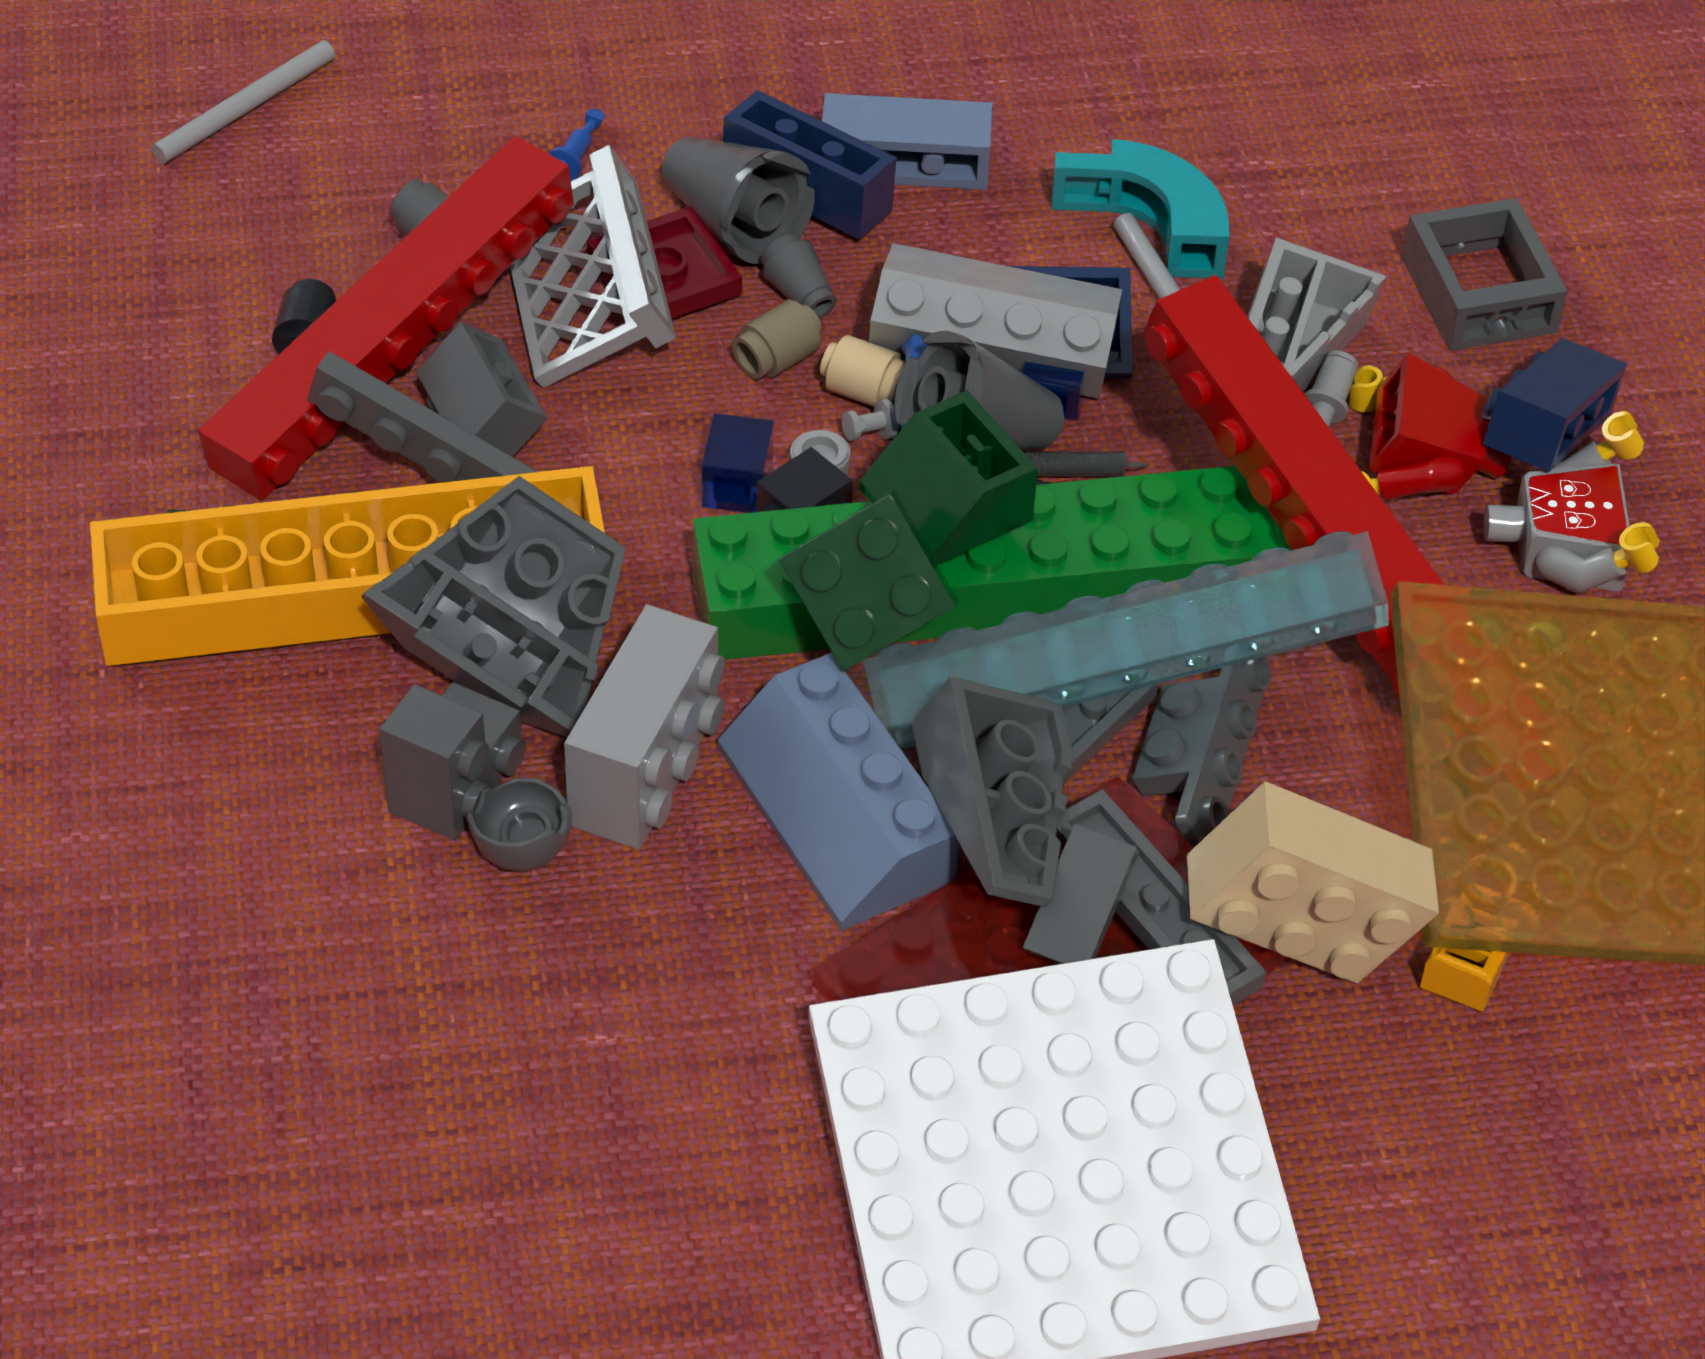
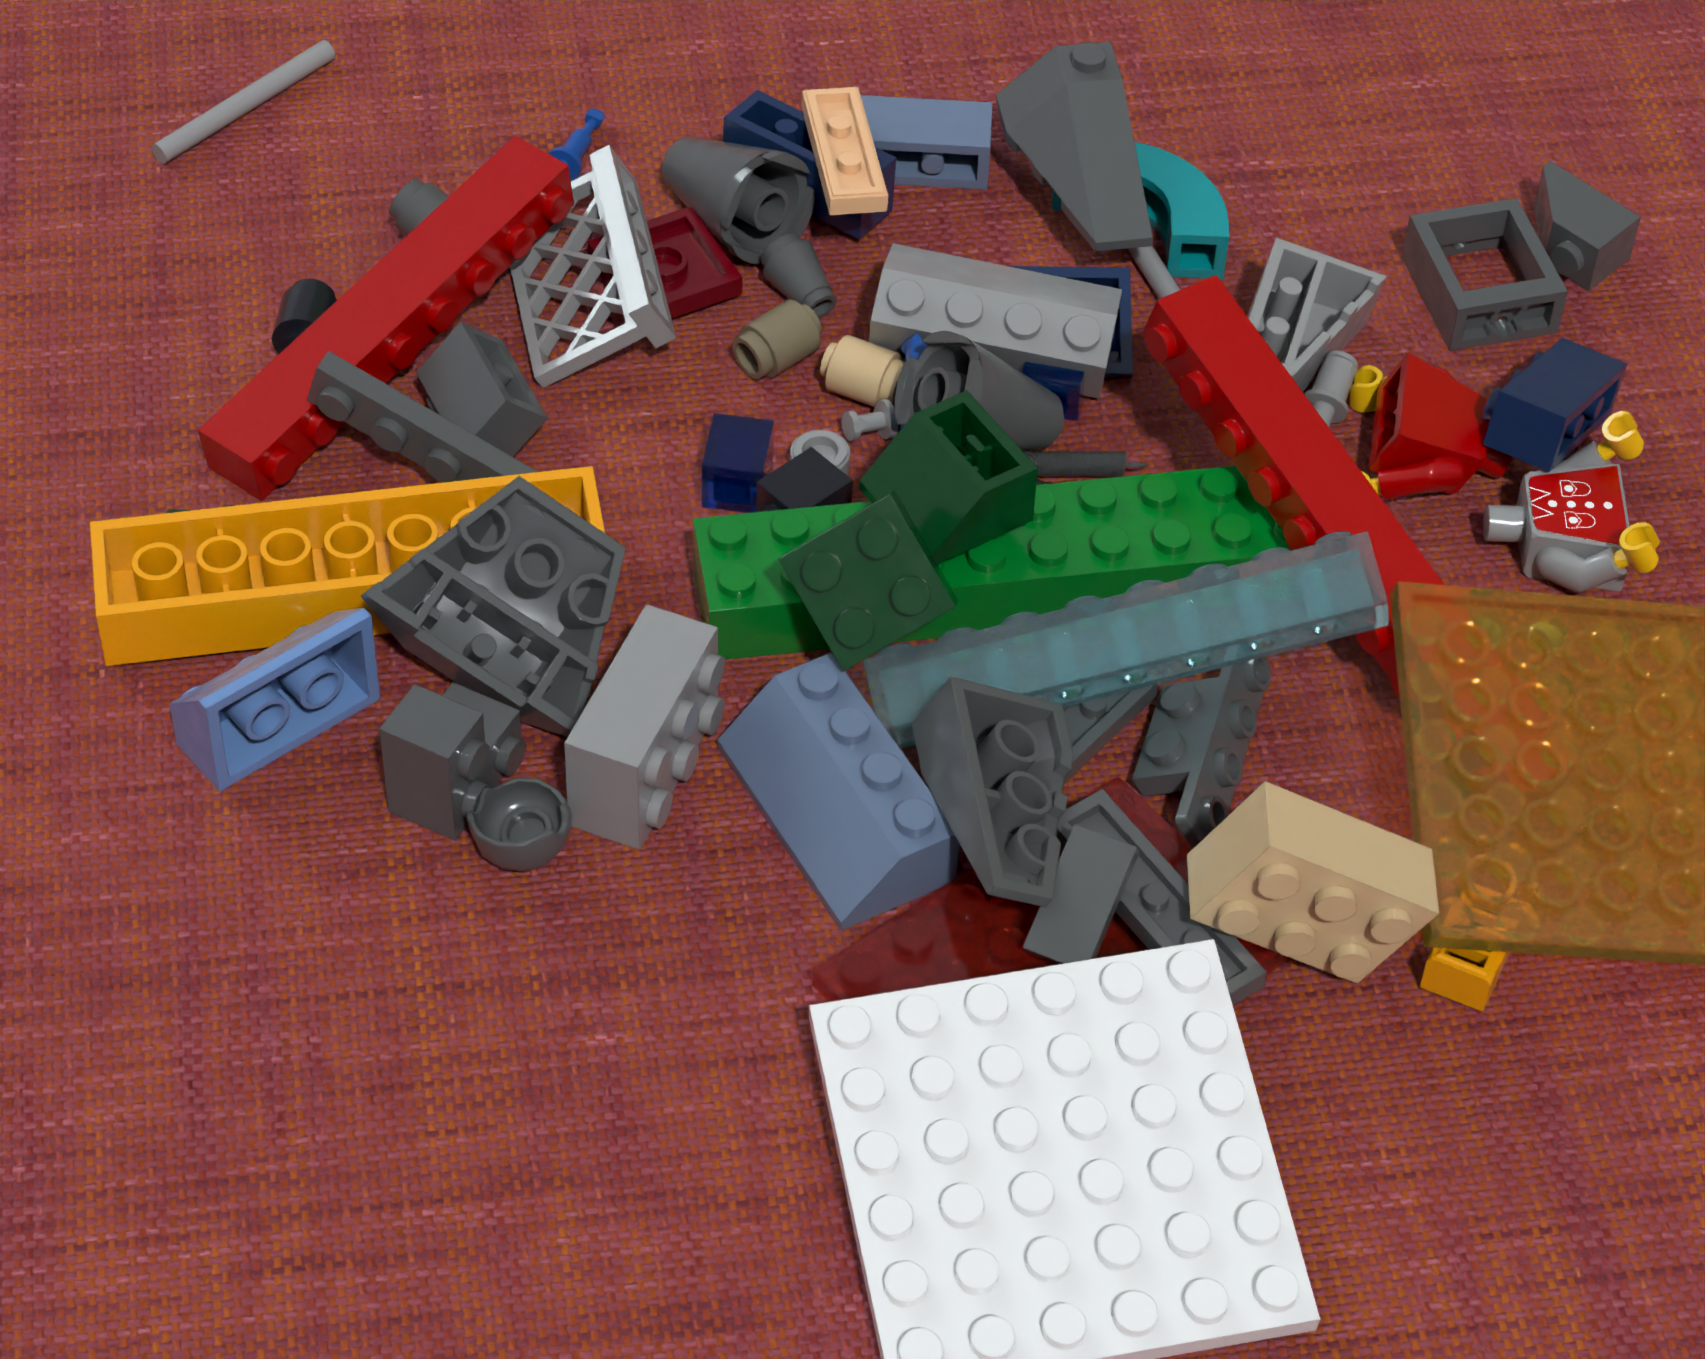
(279, 697): none -> medium blue slope
(844, 151): none -> light nougat tile
(1079, 137): none -> dark grey wedge
(1582, 227): none -> dark grey slope

